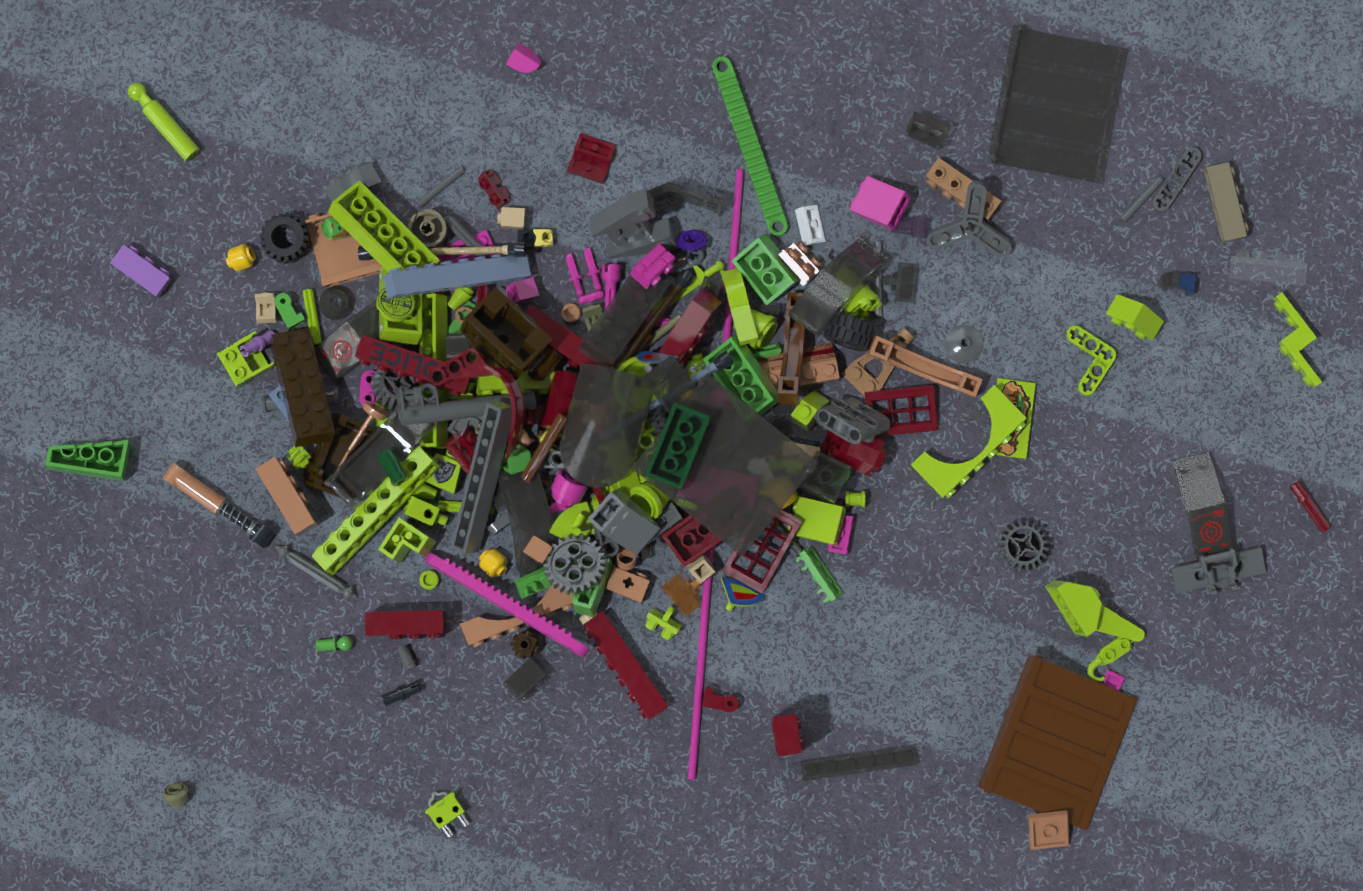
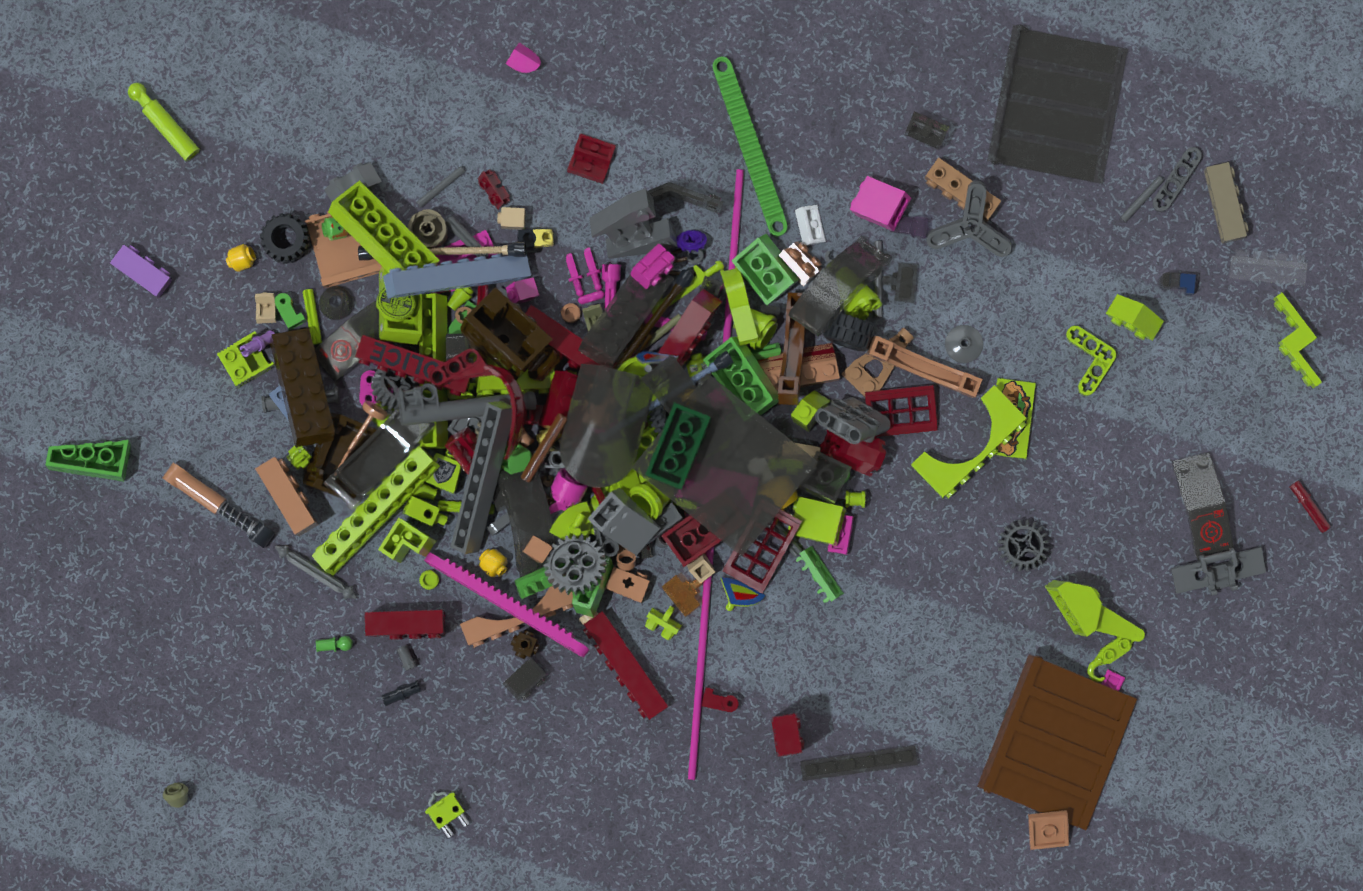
(392, 465): dark green piece -> none

